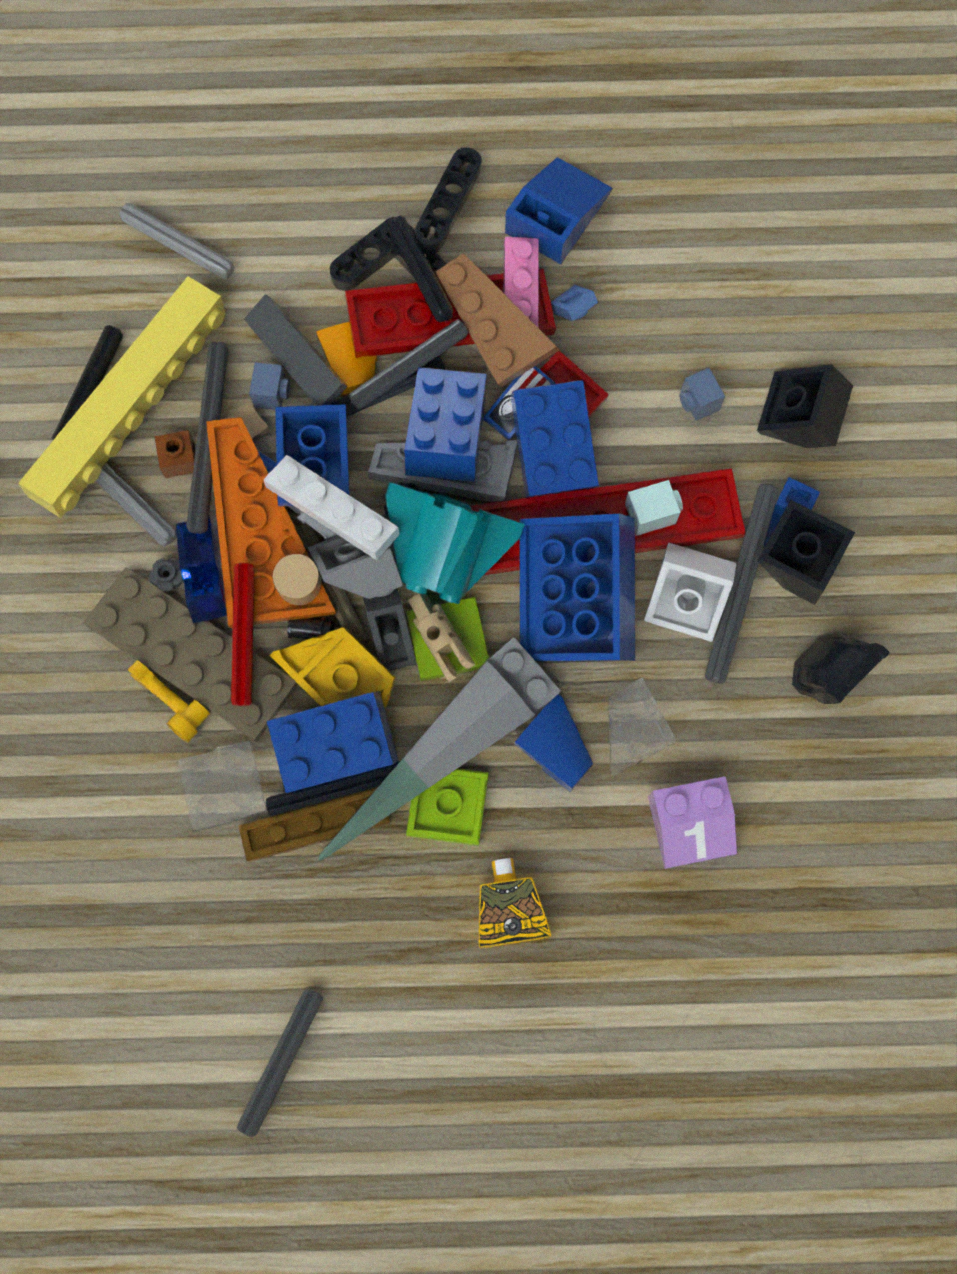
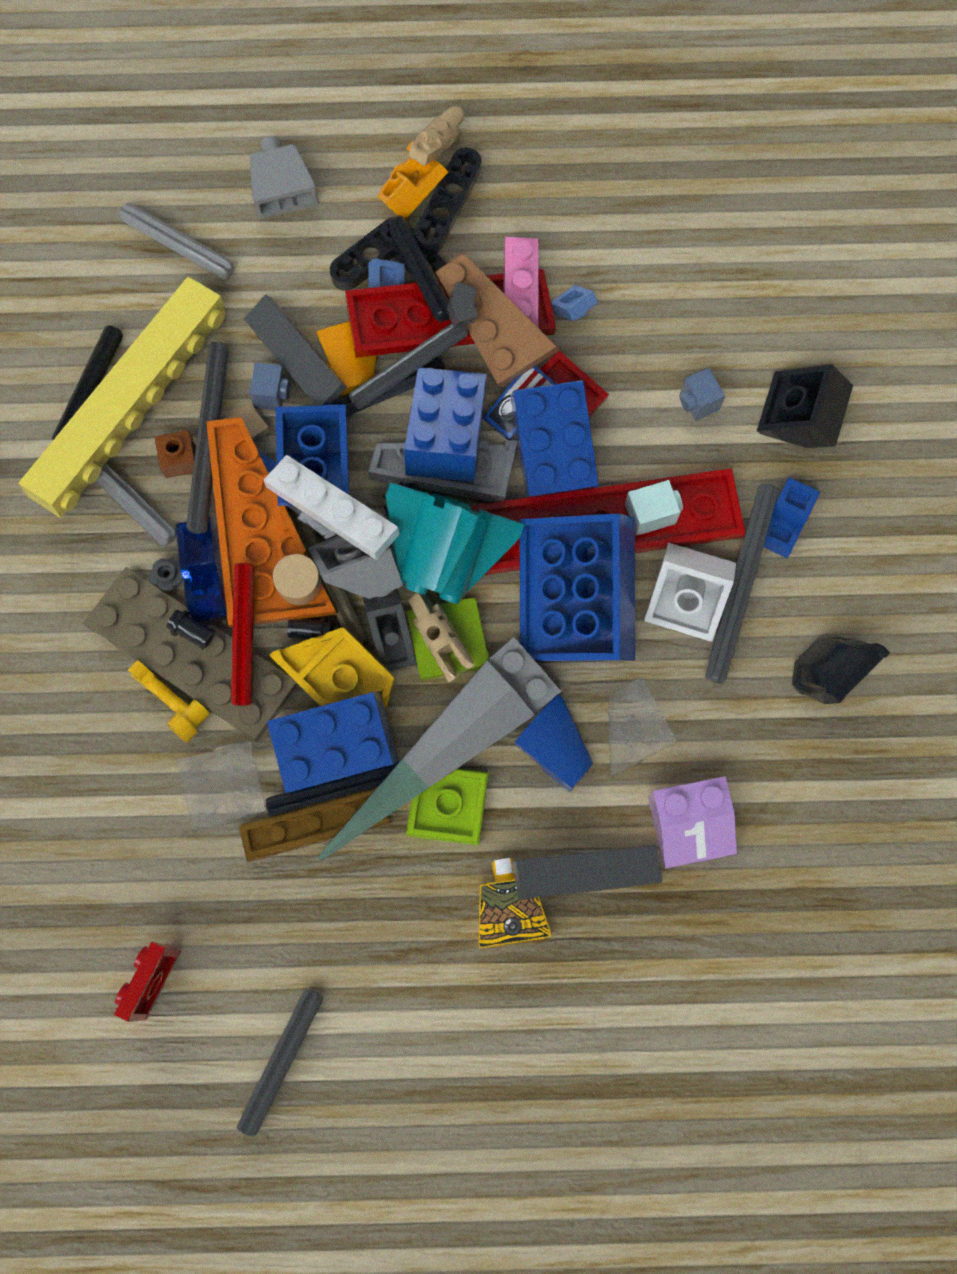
(152, 971): none -> red plate
(182, 624): none -> black pin
(280, 179): none -> light grey torso
(385, 273): none -> medium blue plate
(410, 185): none -> light orange slope
(437, 136): none -> tan hinge
(461, 305): none -> dark grey piece
(556, 208): blue slope -> none
(586, 872): none -> dark grey tile
(804, 551): black slope -> none

